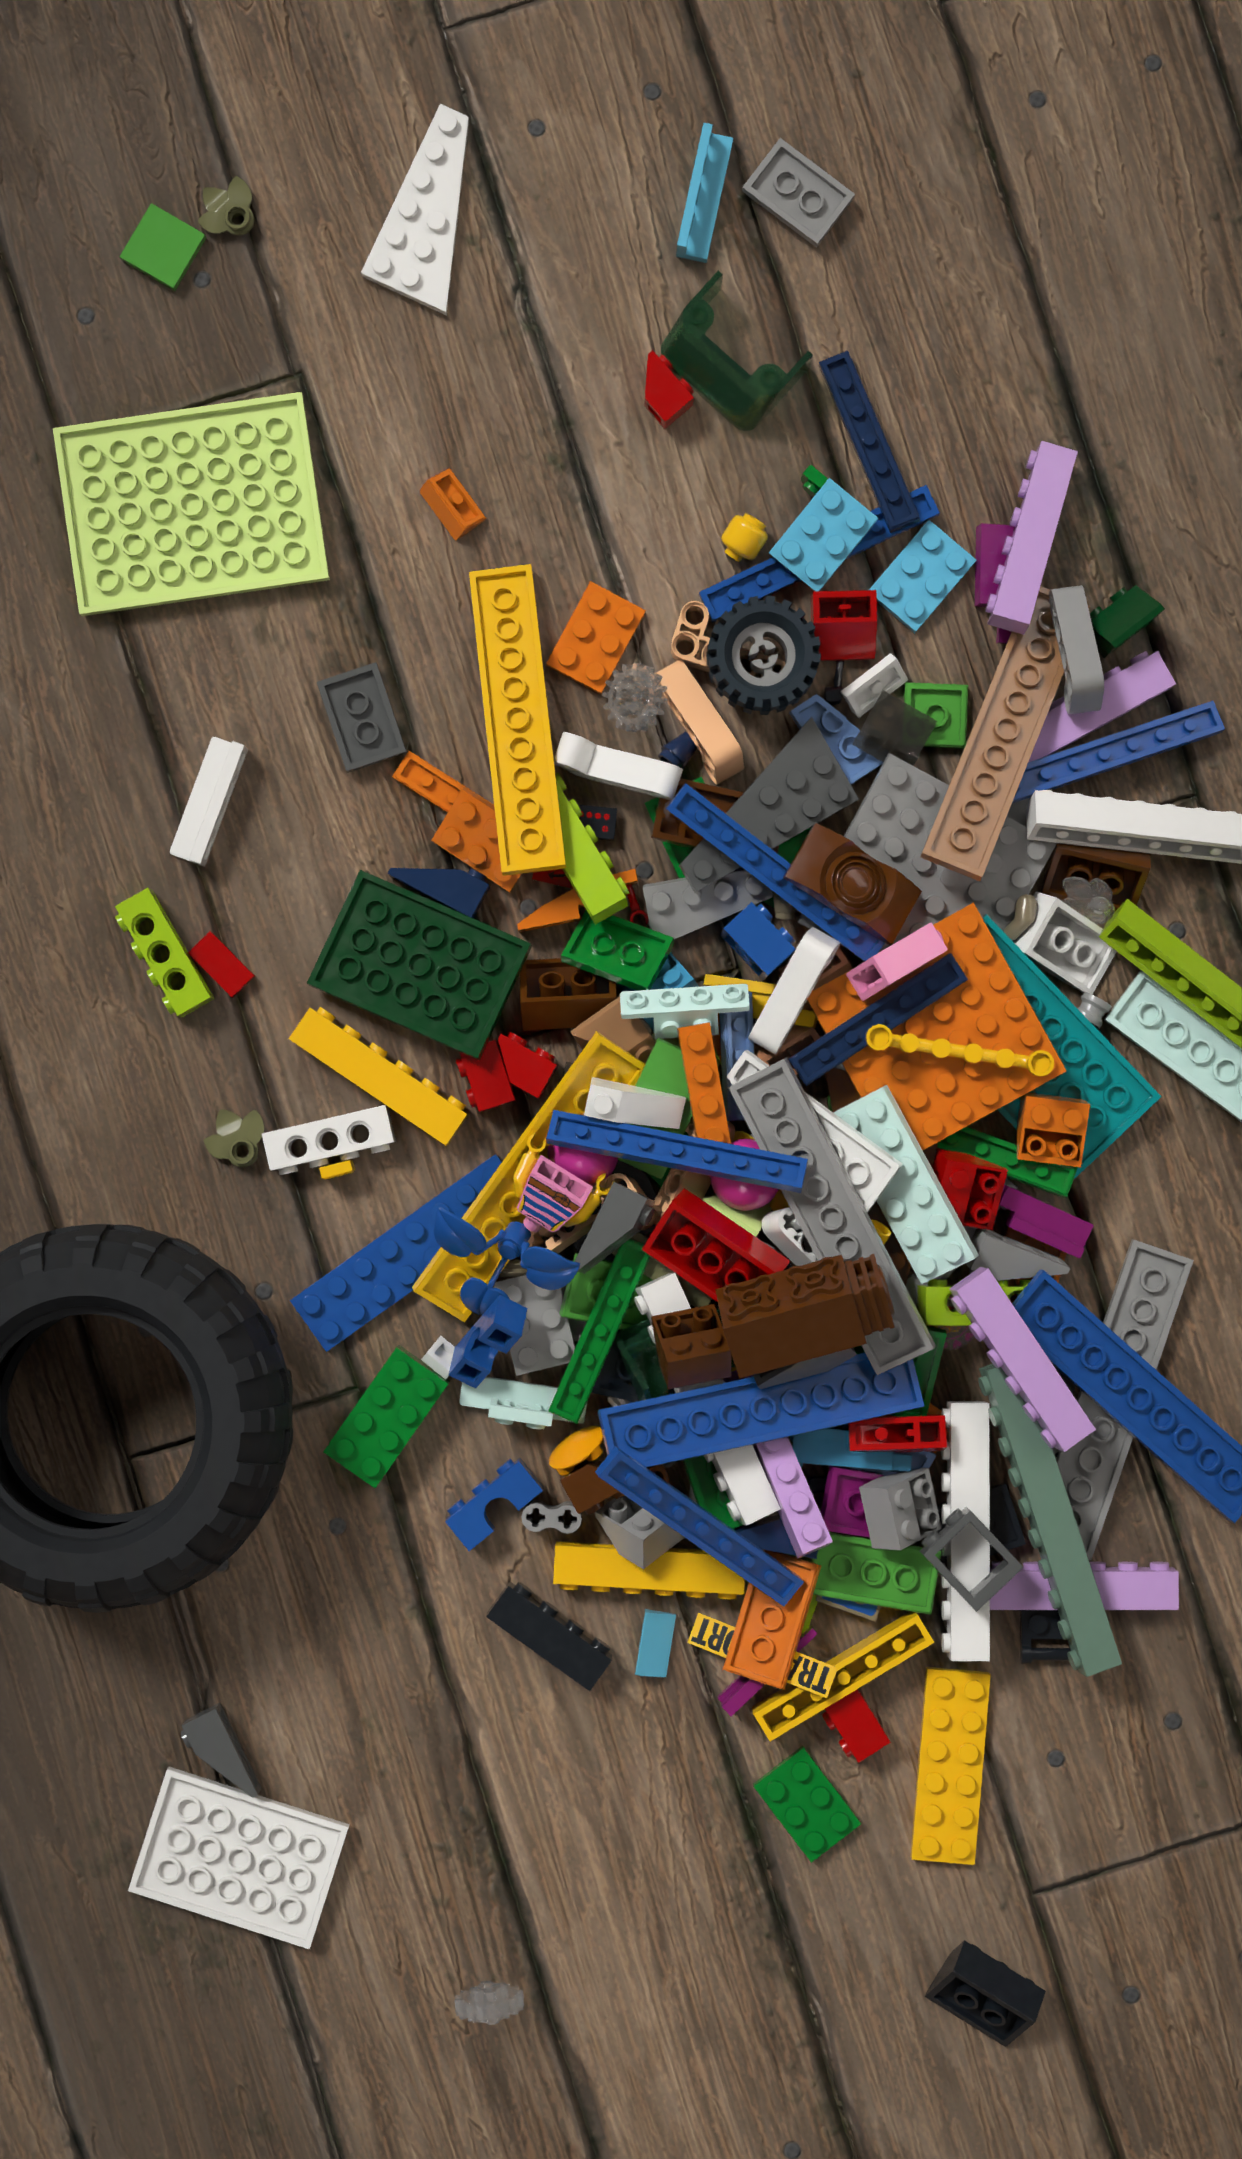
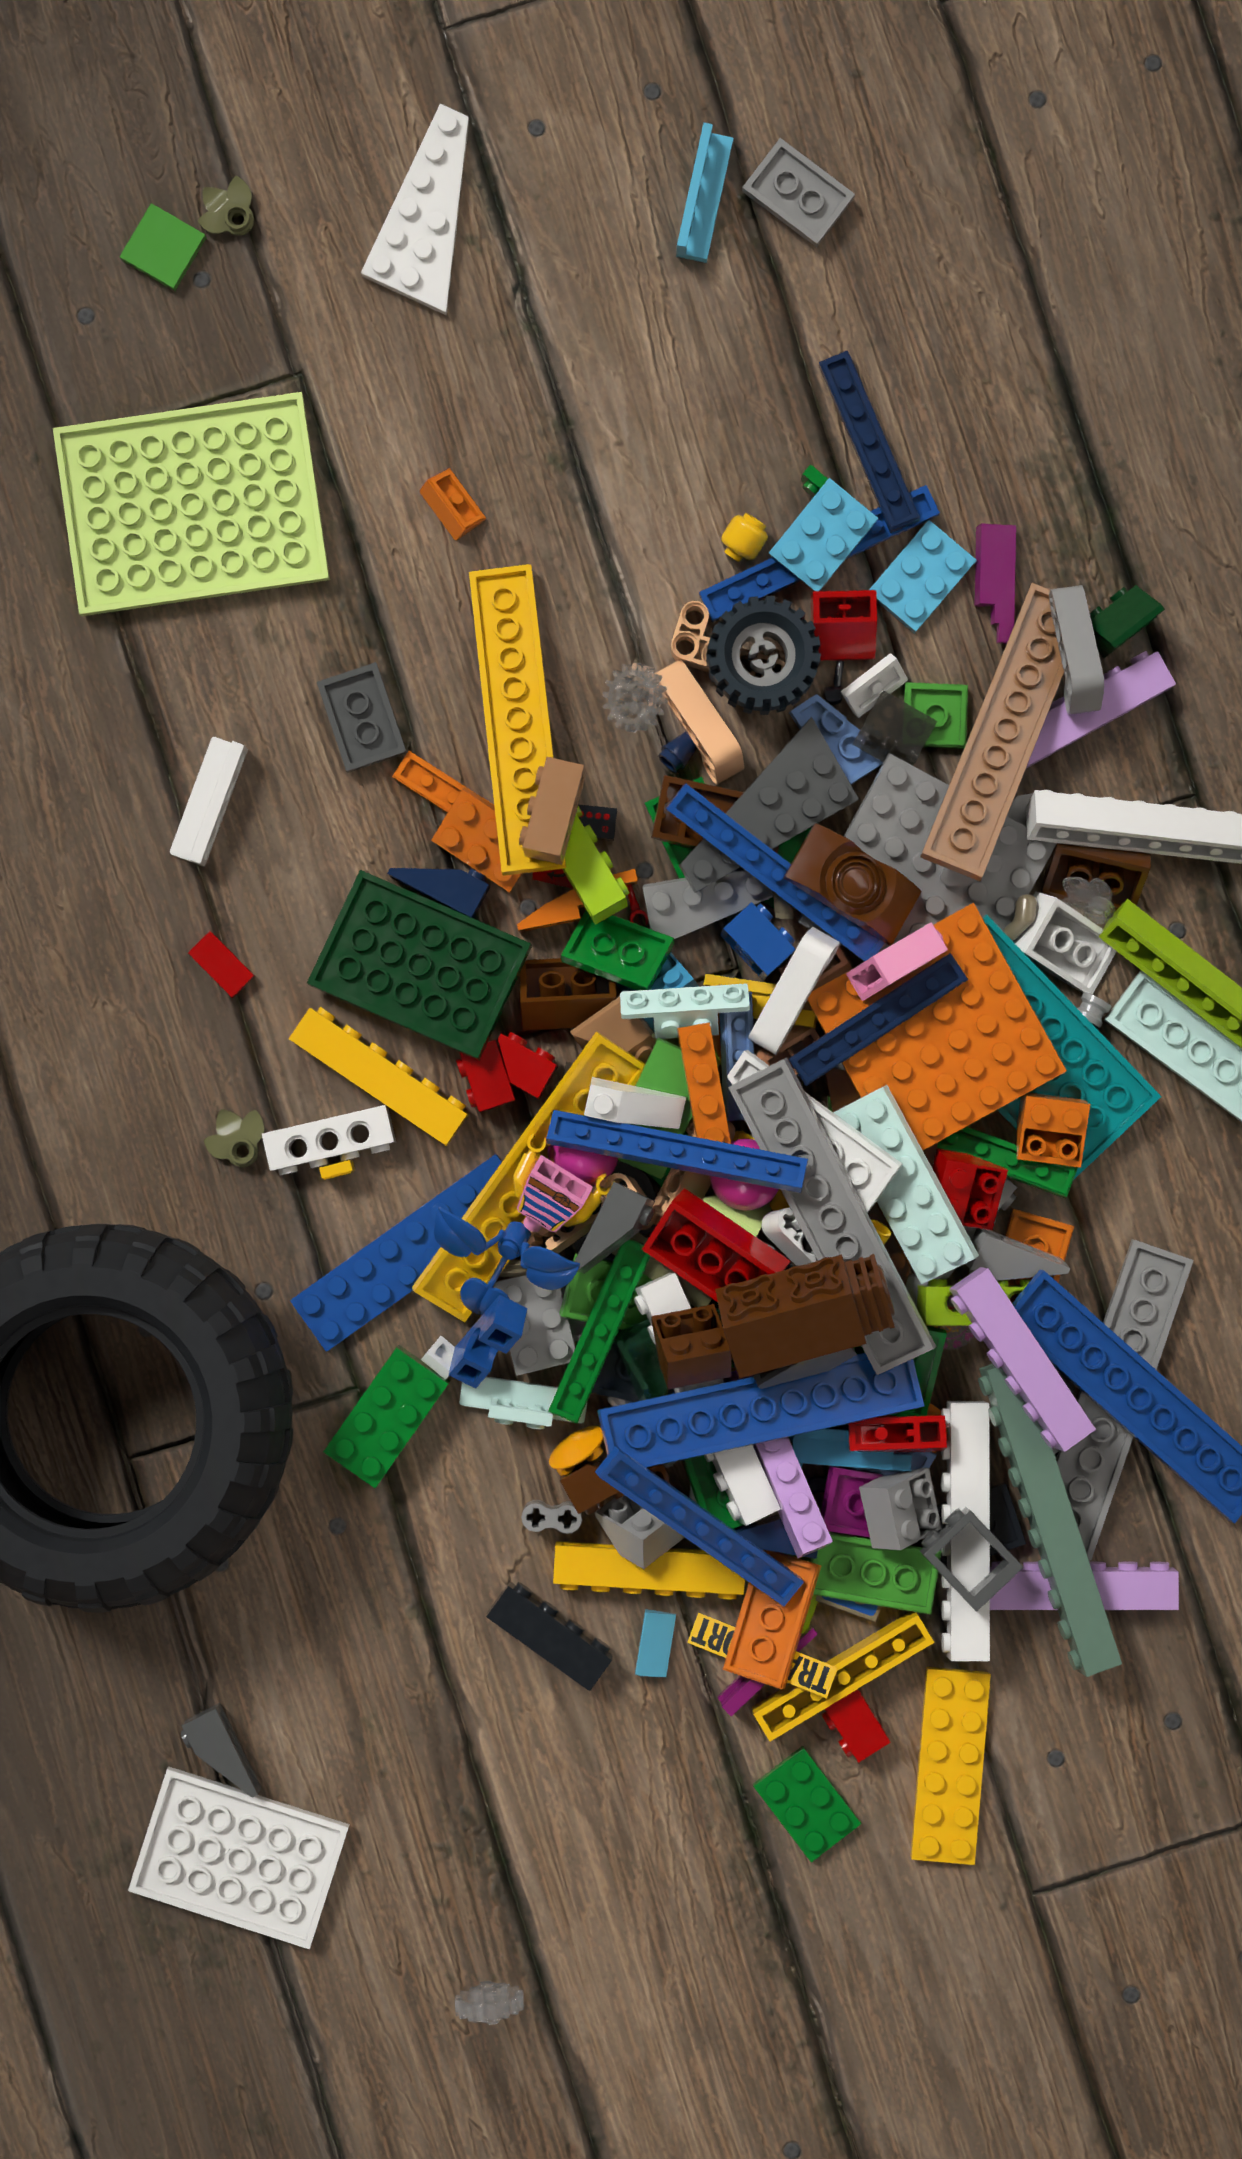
(147, 906): lime brick -> none
(513, 1483): blue arch -> none
(552, 810): none -> medium nougat brick
(595, 637): orange plate -> none
(617, 767): white beam -> none
(665, 394): red slope -> none
(715, 375): clear green windscreen -> none
(986, 1994): black slope -> none
(1032, 537): lavender brick -> none
(1038, 1062): yellow bar -> none
(1040, 1625): black plate -> none
(1045, 1222): magenta piece -> none
(1120, 749): blue plate -> none

